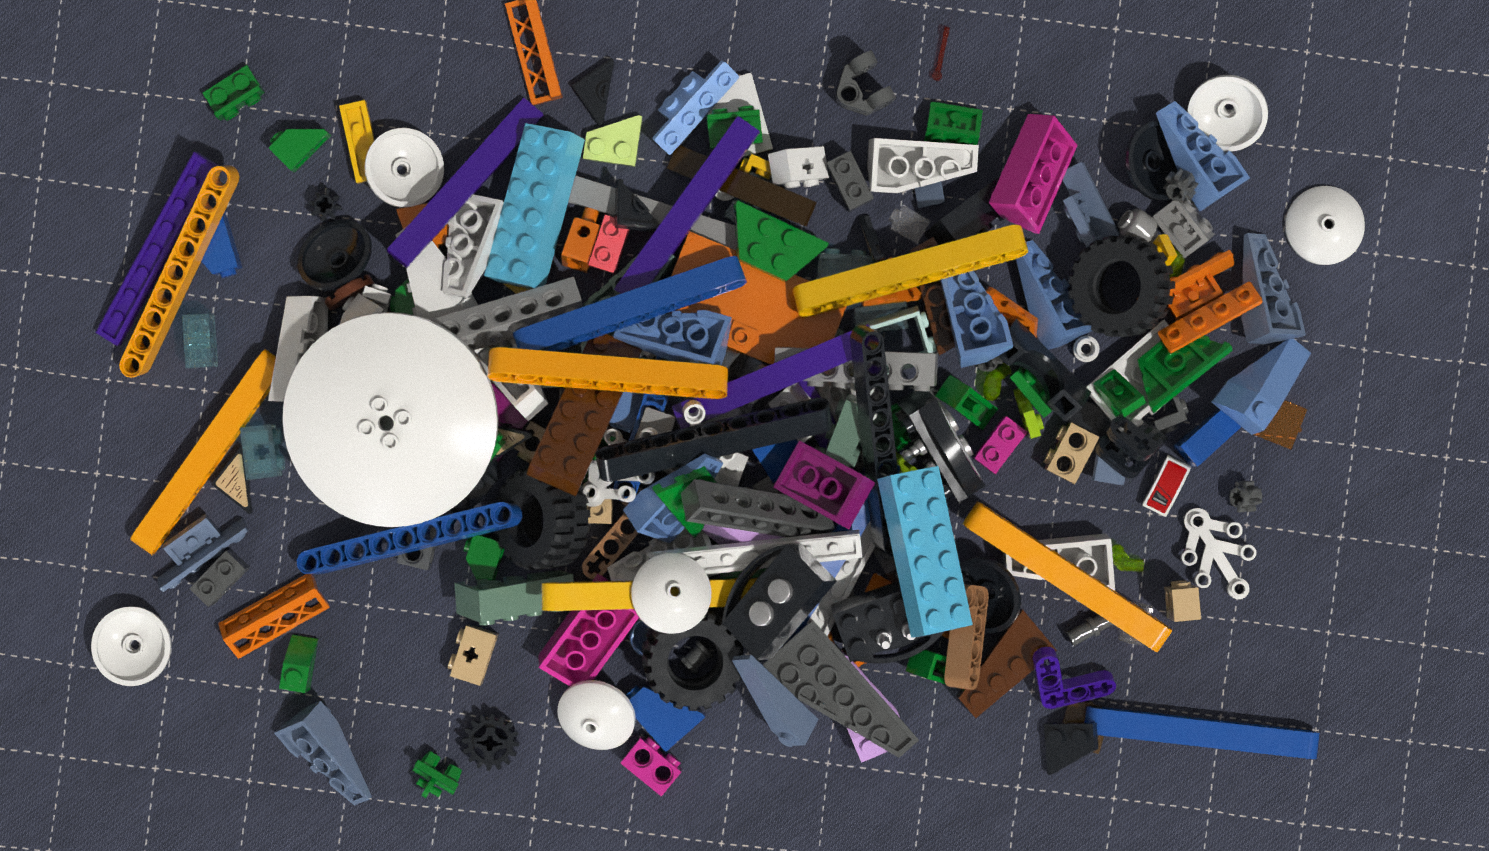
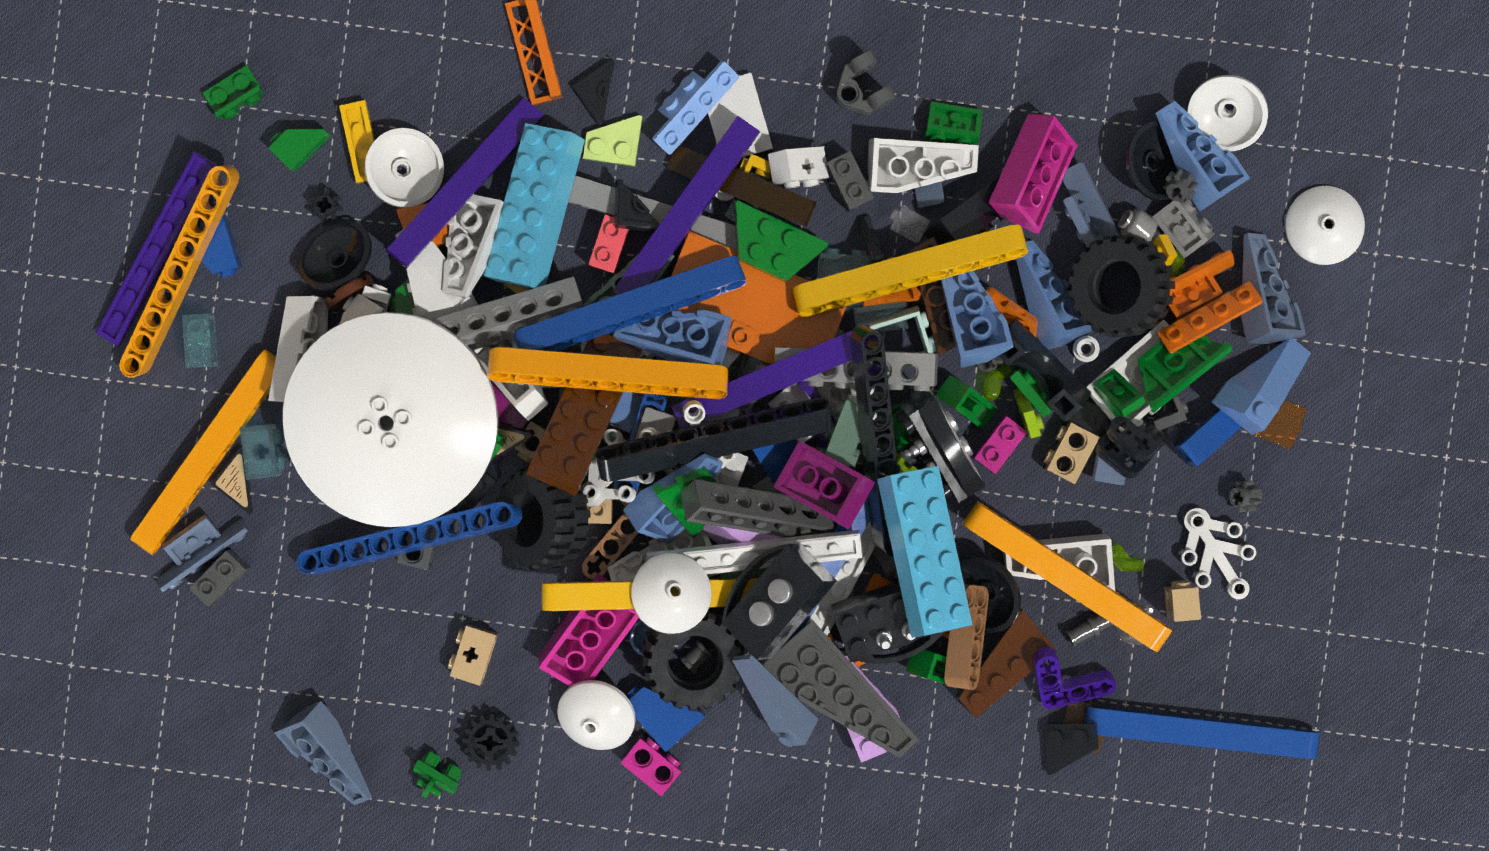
(113, 648): white dish -> none
(270, 612): orange fence -> none
(299, 664): green slope -> none
(484, 556): green slope -> none
(505, 599): sand green wedge -> none
(579, 249): orange torso -> none
(721, 120): green bracket -> none
(937, 75): clear red hinge -> none
(1166, 486): slope -> none

